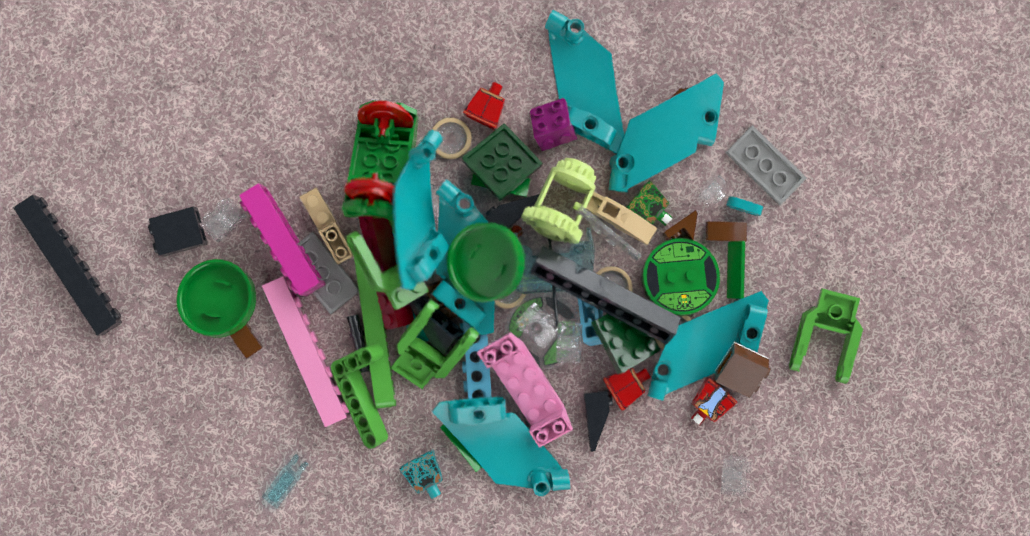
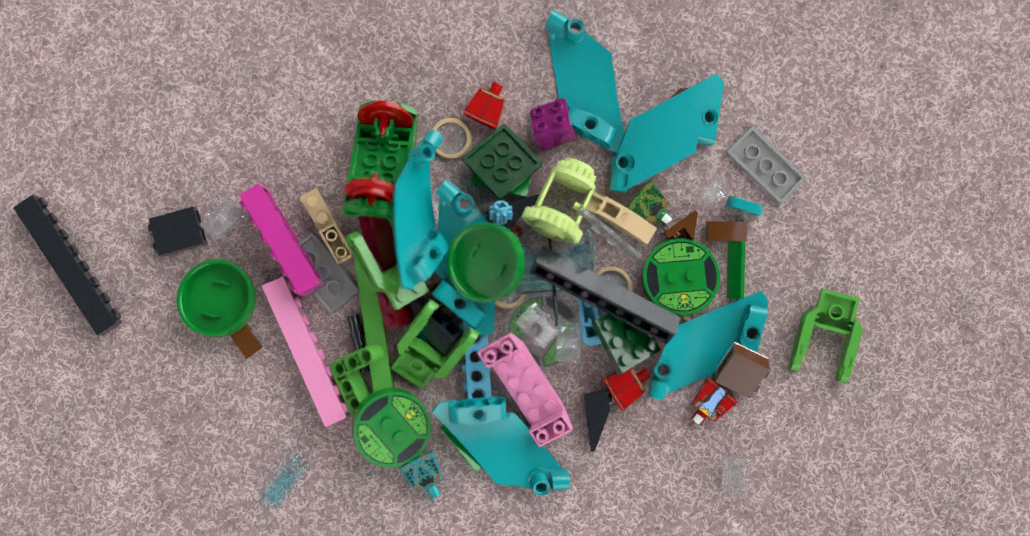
(391, 427): none -> piece
(500, 212): none -> medium azure gear

